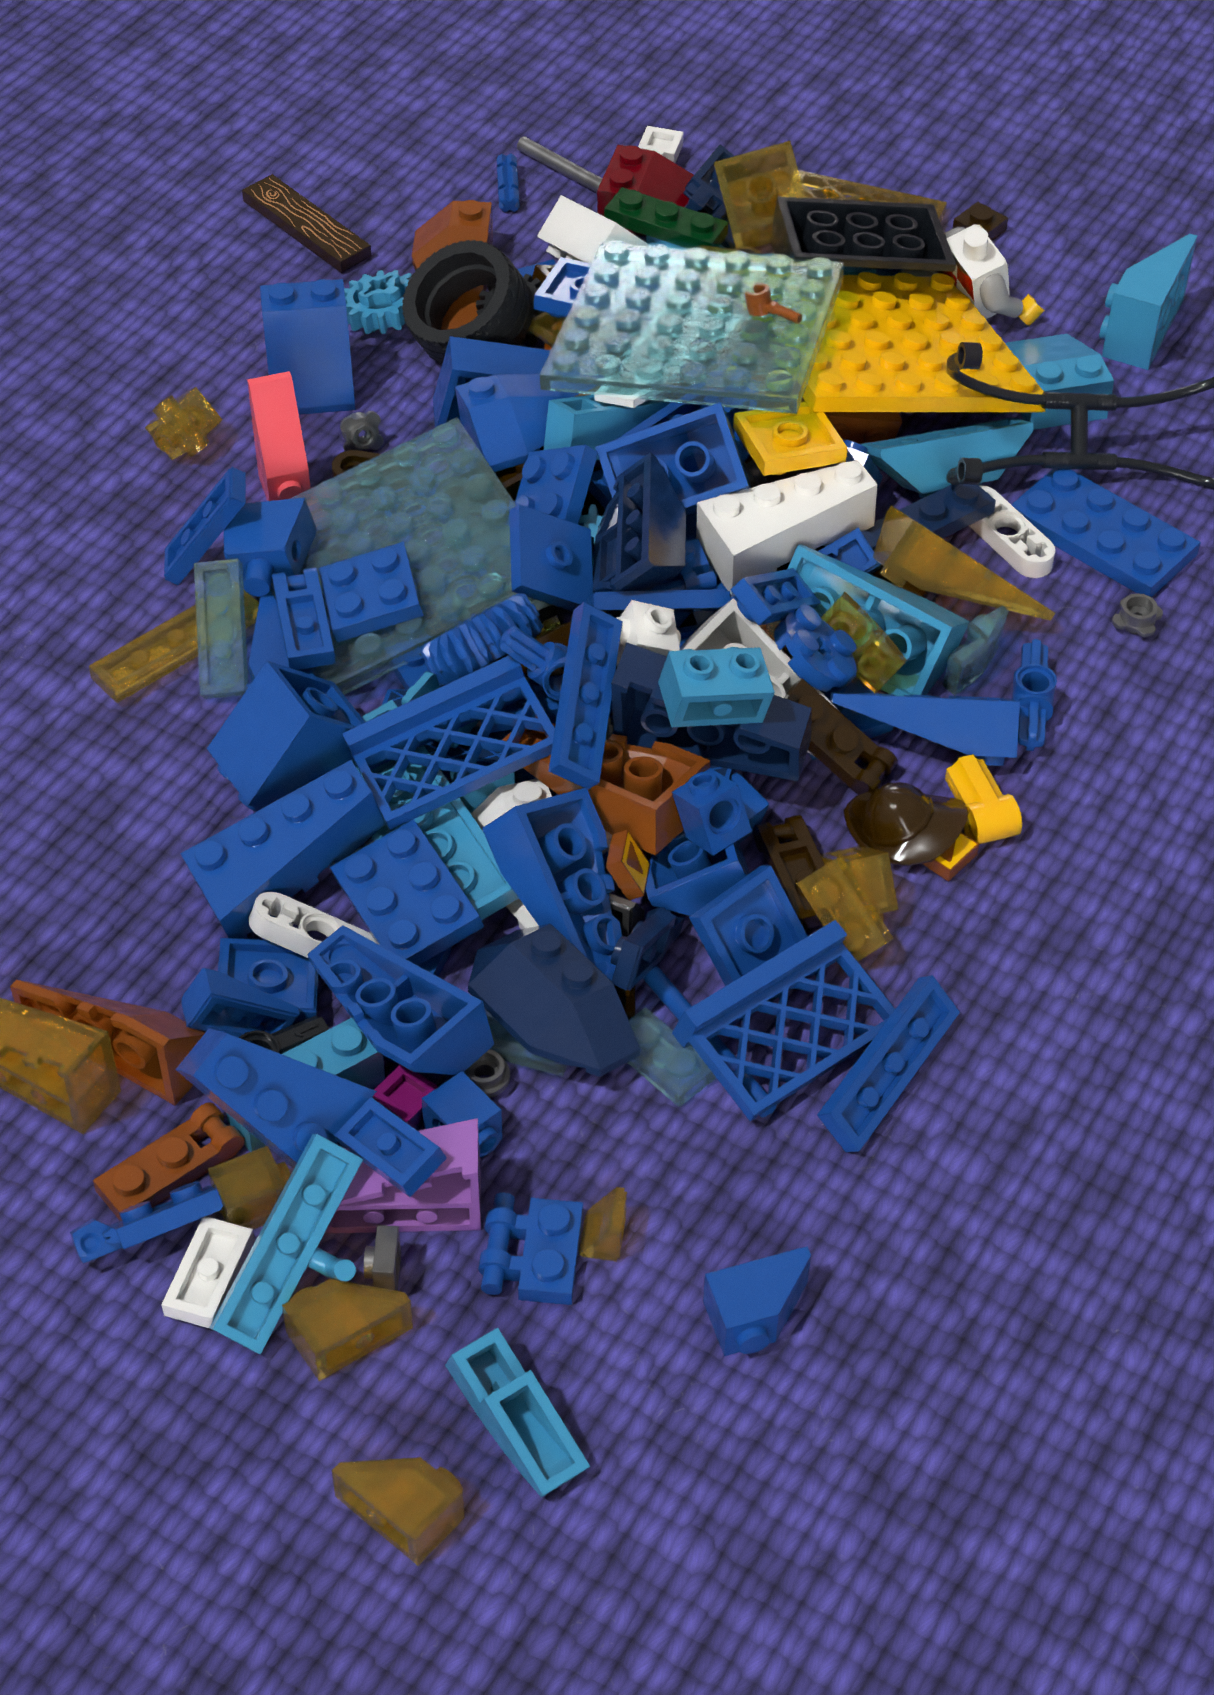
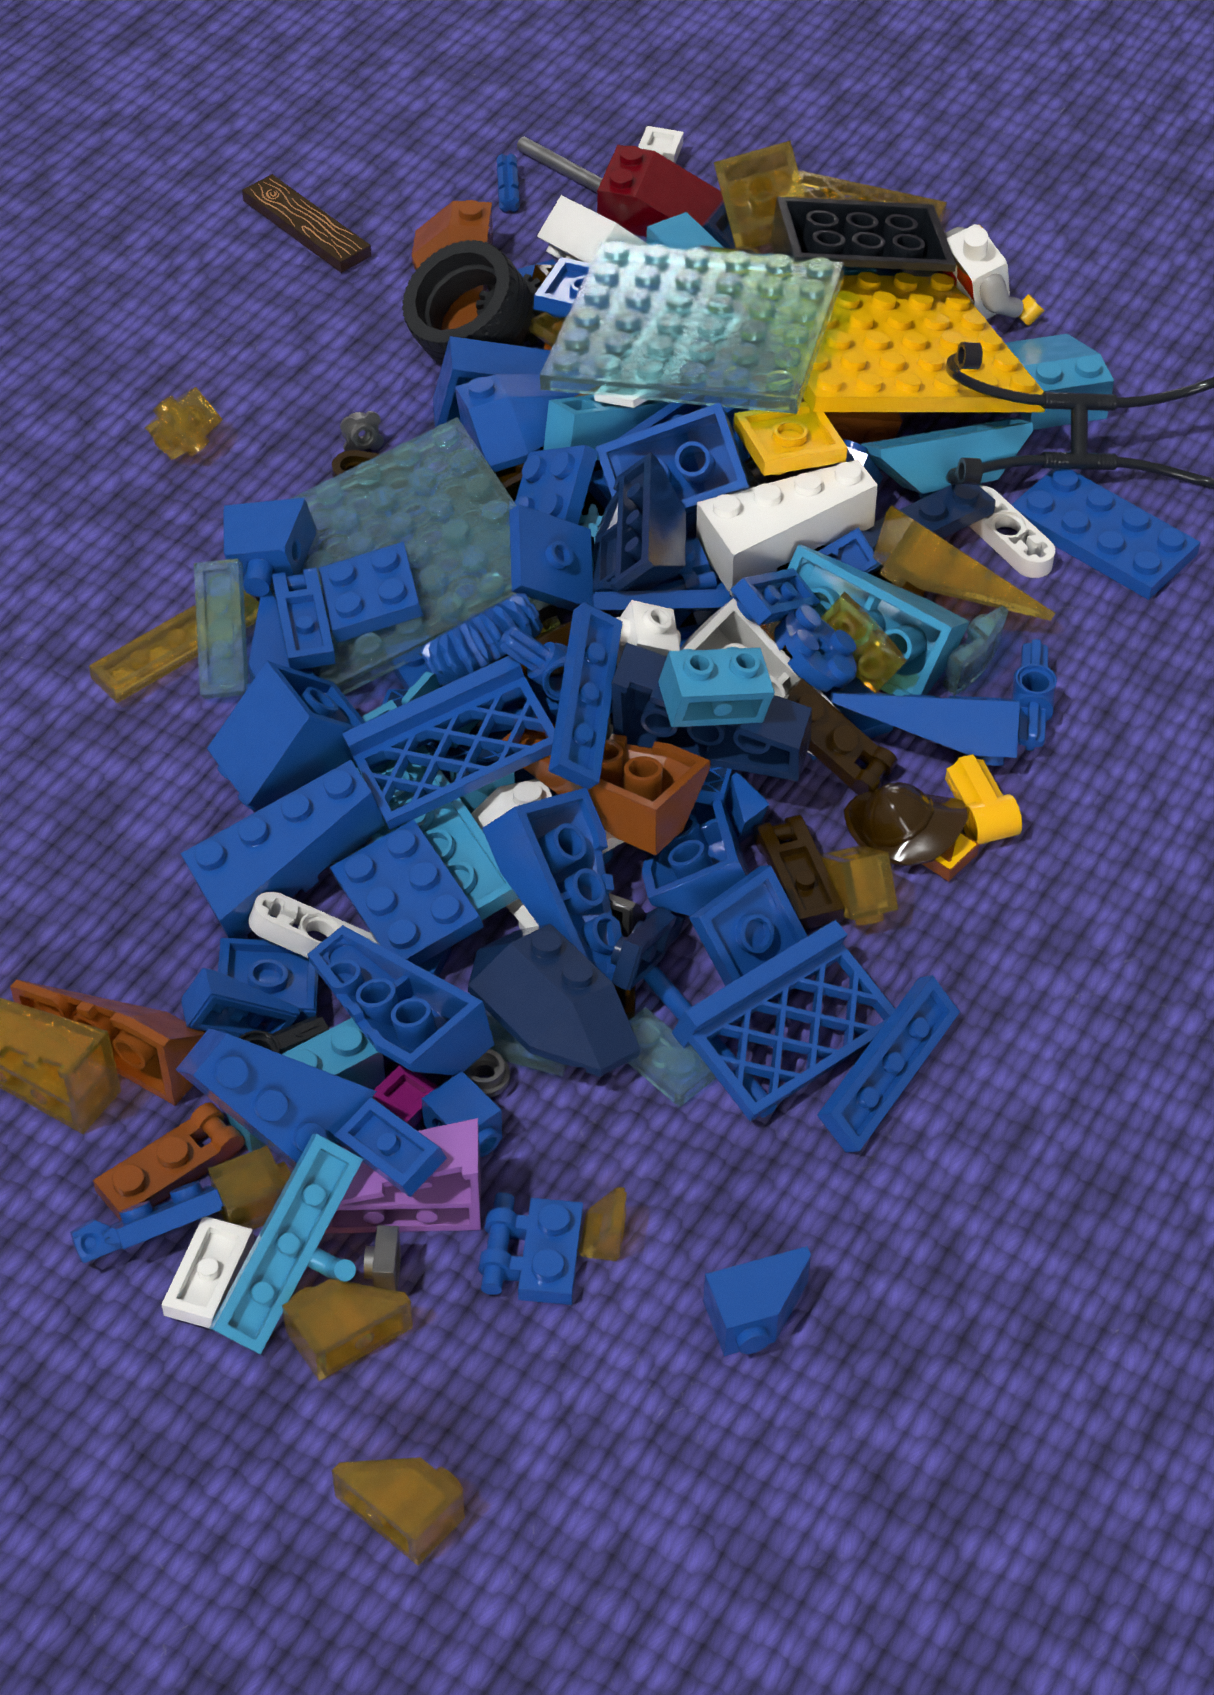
(205, 525): blue tile -> none
(278, 437): coral slope -> none
(310, 339): blue slope -> none
(376, 301): dark azure gear -> none
(516, 1412): dark azure slope -> none
(627, 865): dark orange tile -> none
(665, 220): dark green plate -> none
(704, 187): dark blue hinge -> none
(711, 811): blue brick -> none
(760, 304): dark orange hand -> none
(839, 897): clear yellow plate -> none
(980, 214): dark brown plate -> none
(1138, 615): flat silver plate -> none
(1146, 304): dark azure slope -> none

